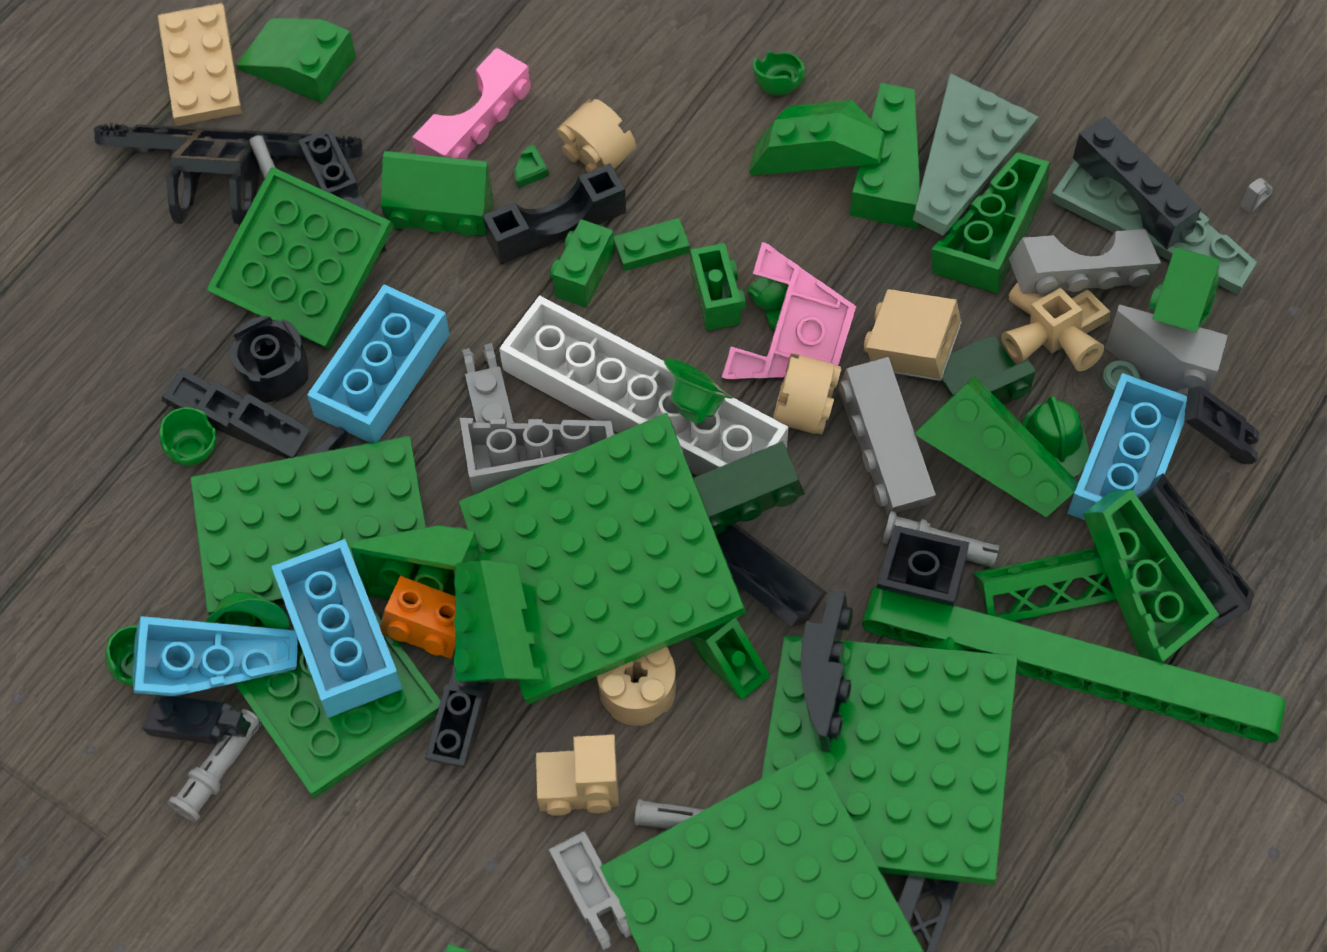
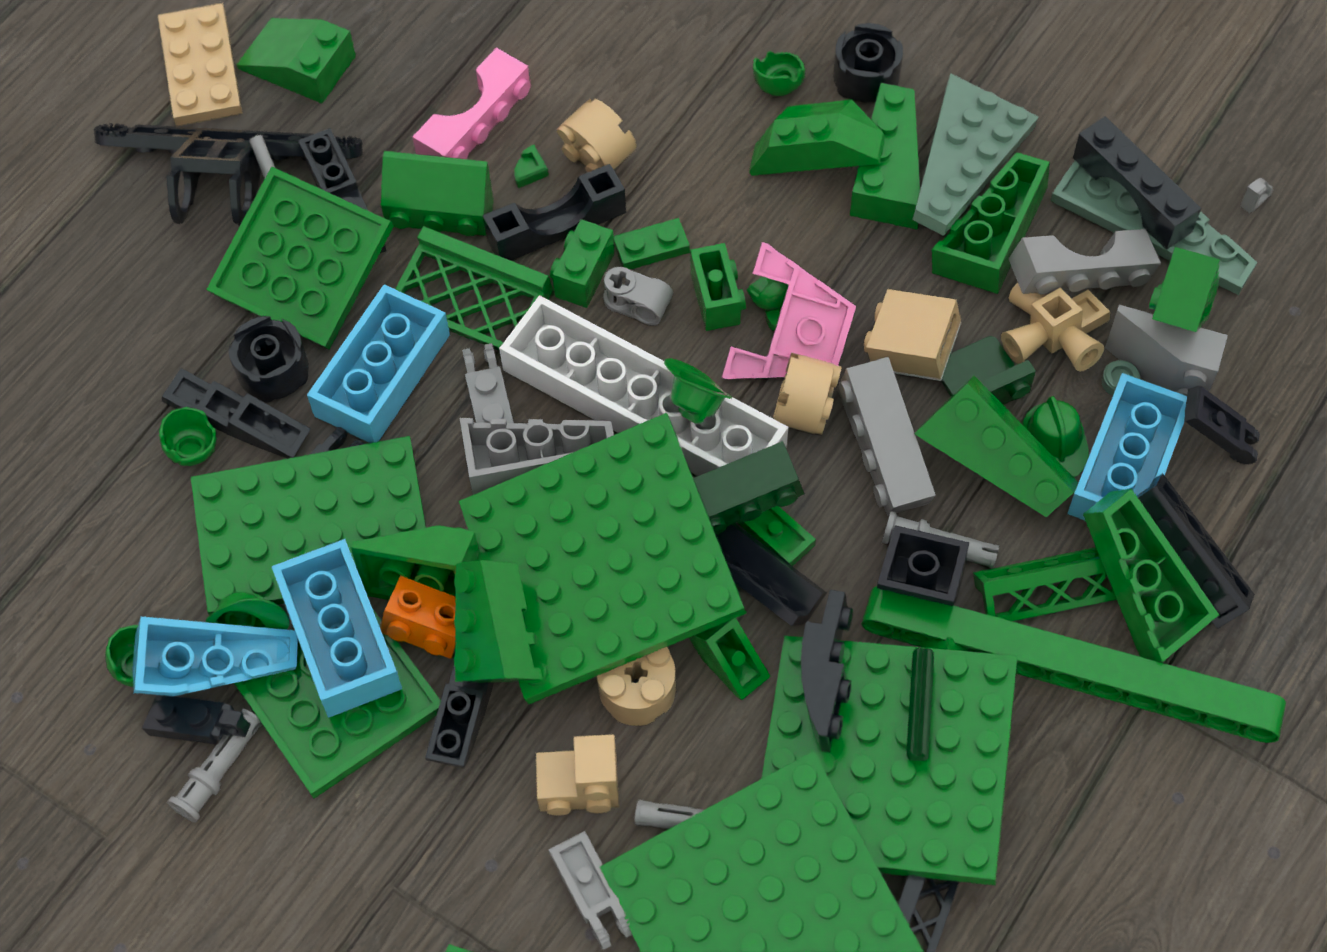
(475, 262): none -> green fence
(639, 297): none -> light grey piece
(780, 534): none -> green plate
(866, 60): none -> black brick
(920, 704): none -> dark green axle

